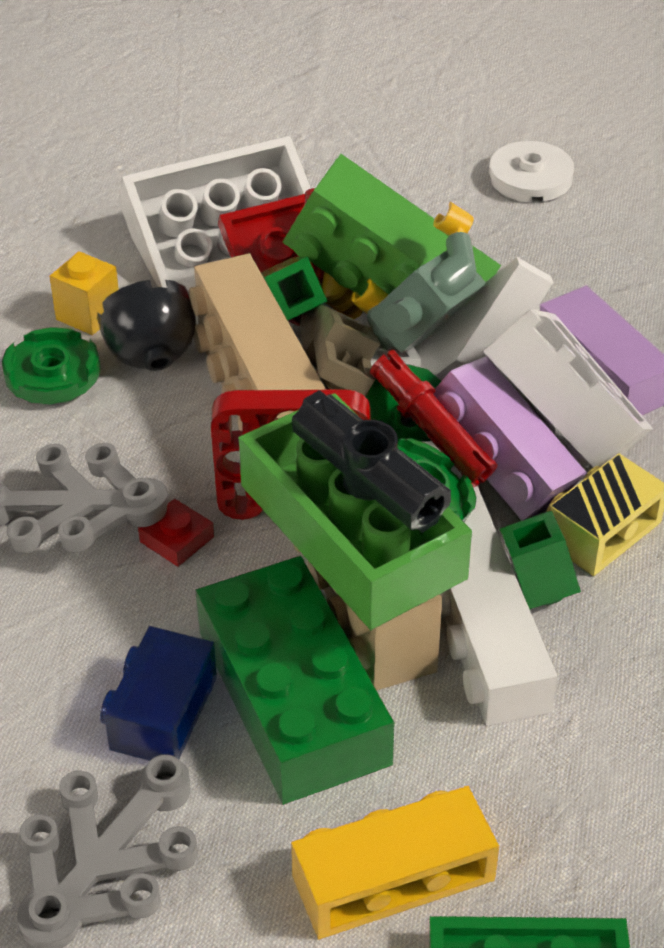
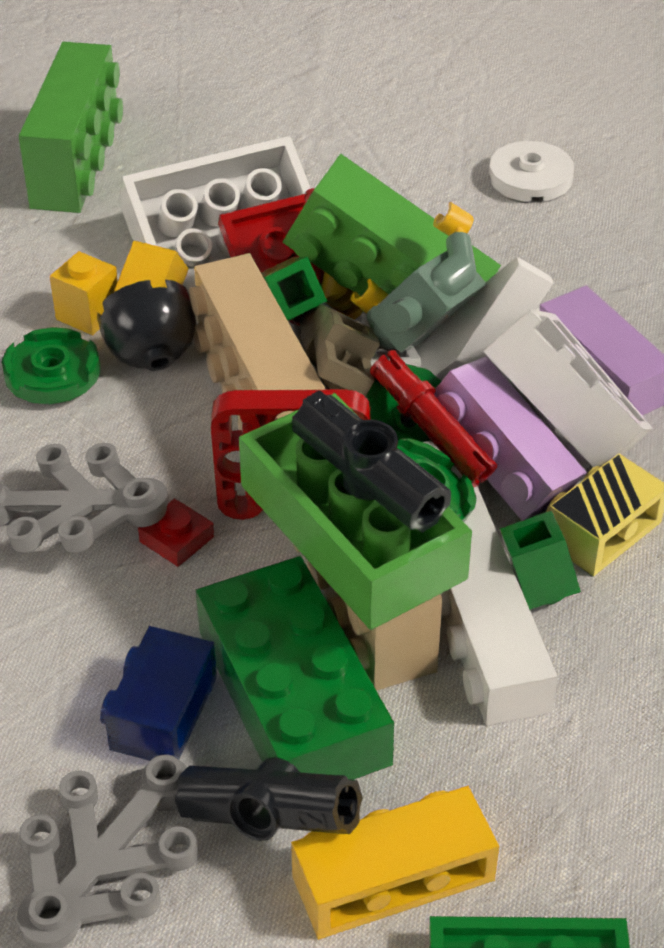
(70, 127): none -> bright green brick
(152, 264): none -> yellow brick
(269, 799): none -> black piece

